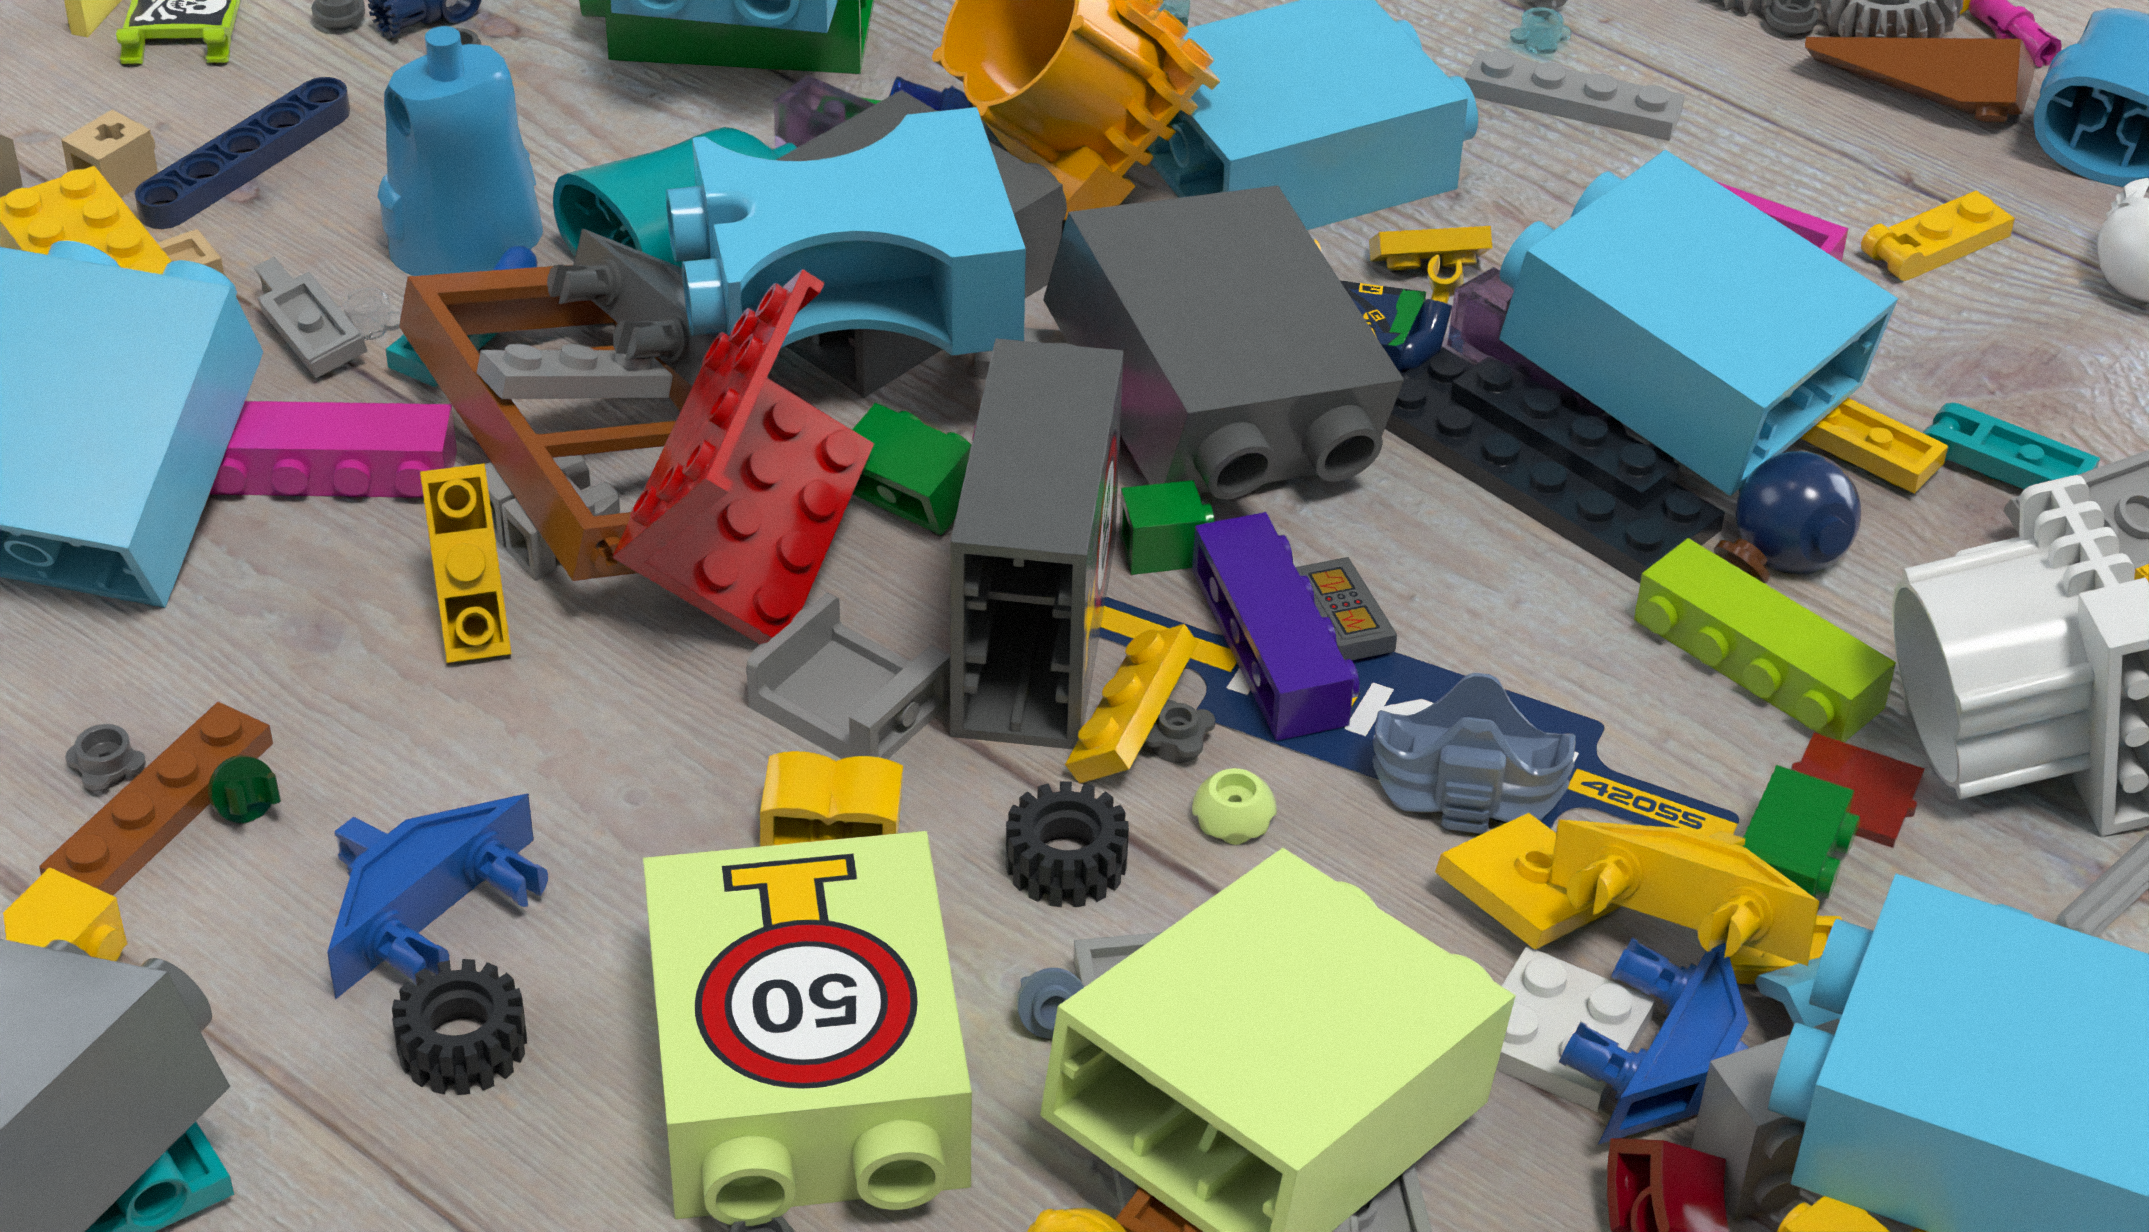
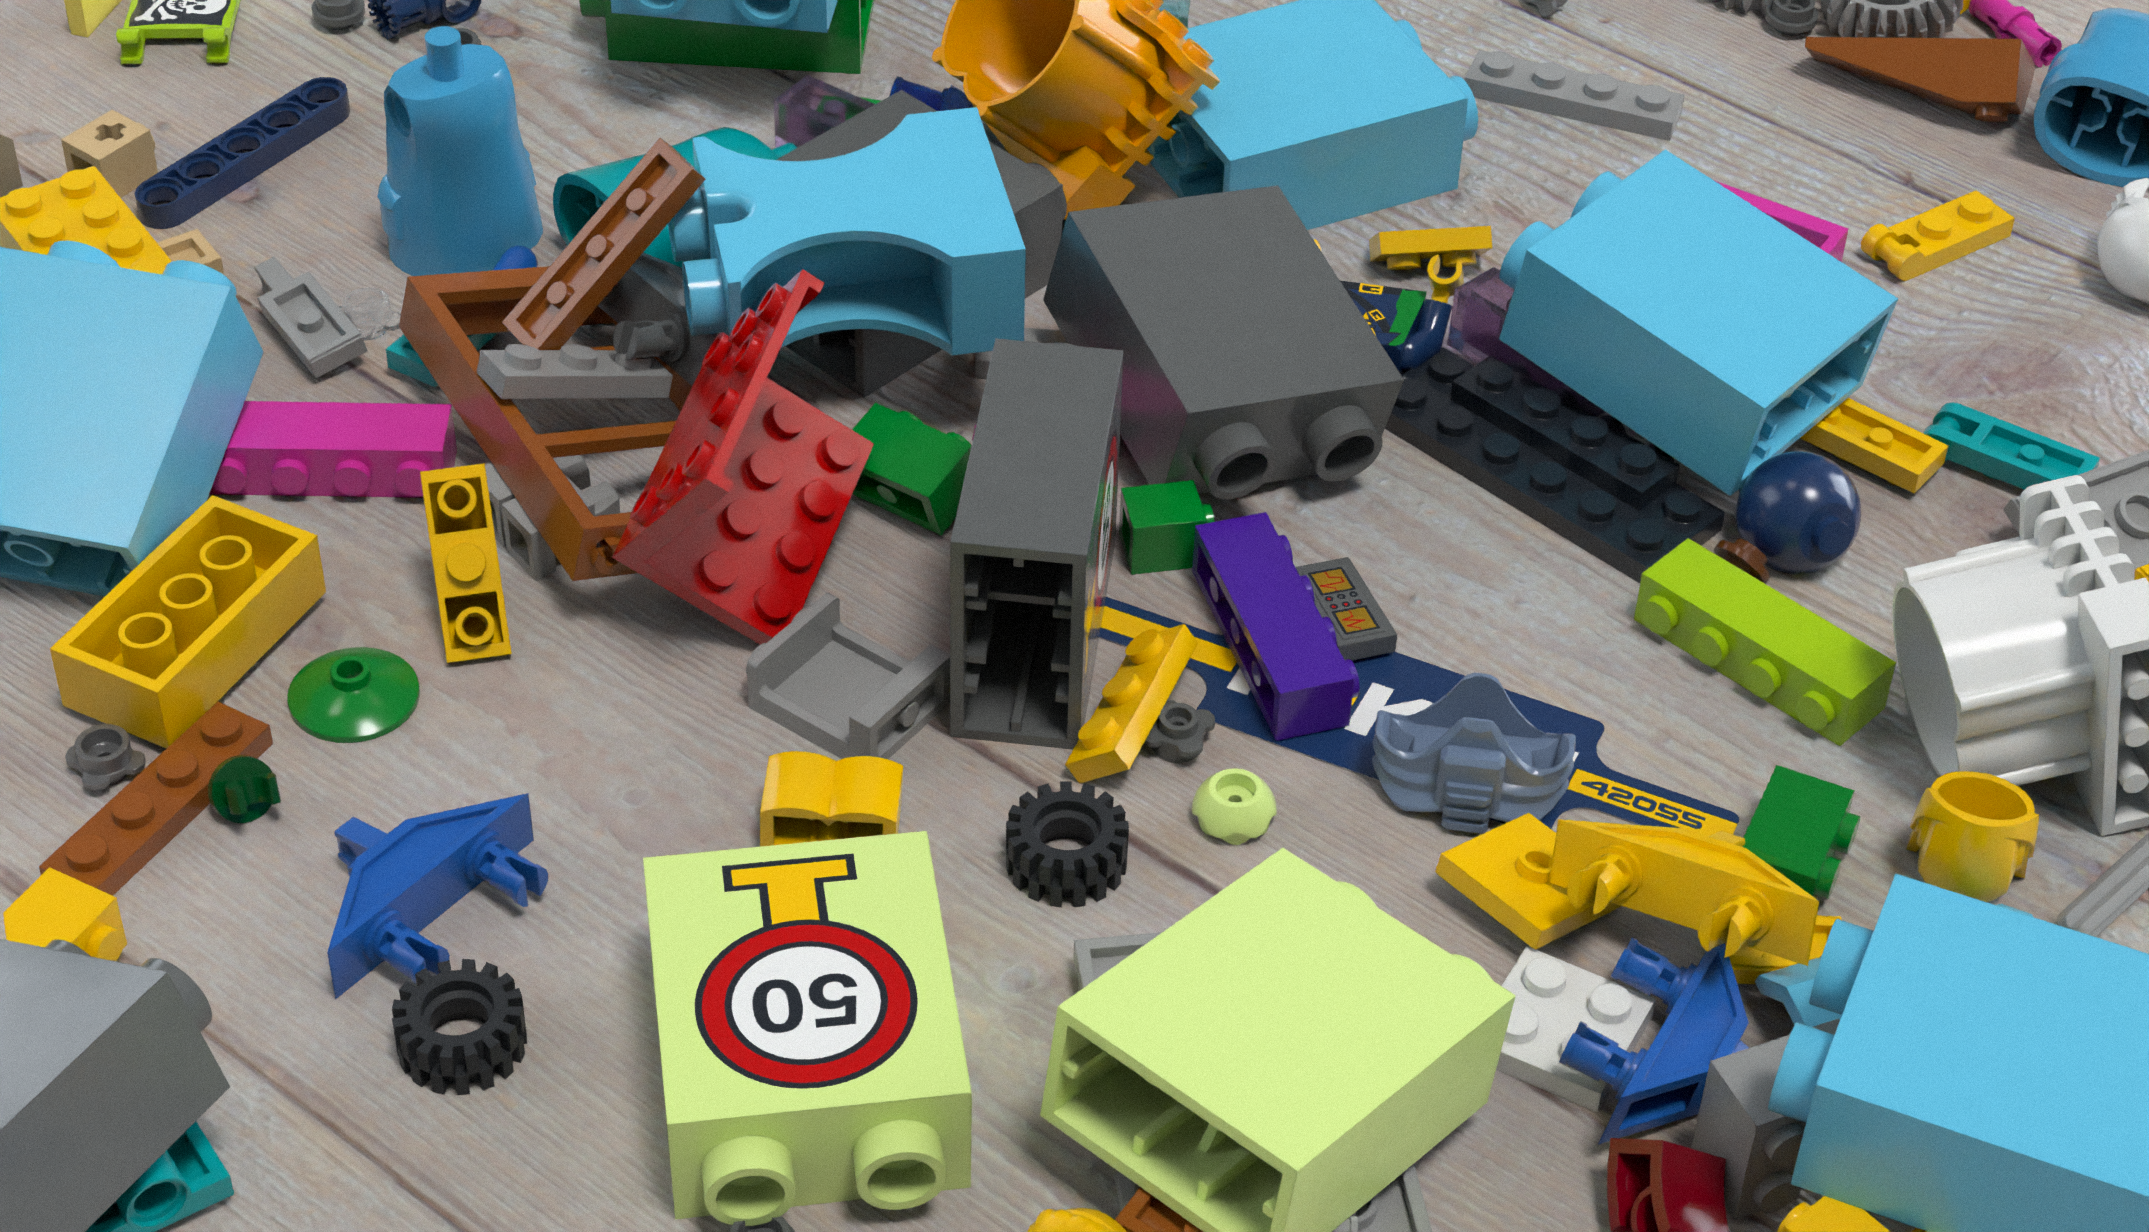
(189, 621): none -> yellow brick
(353, 695): none -> green dish
(604, 249): none -> dark orange plate
(1041, 996): sand blue plate -> none
(1541, 31): clear light blue plate -> none
(1881, 784): clear red piece -> none
(1973, 834): none -> yellow helmet

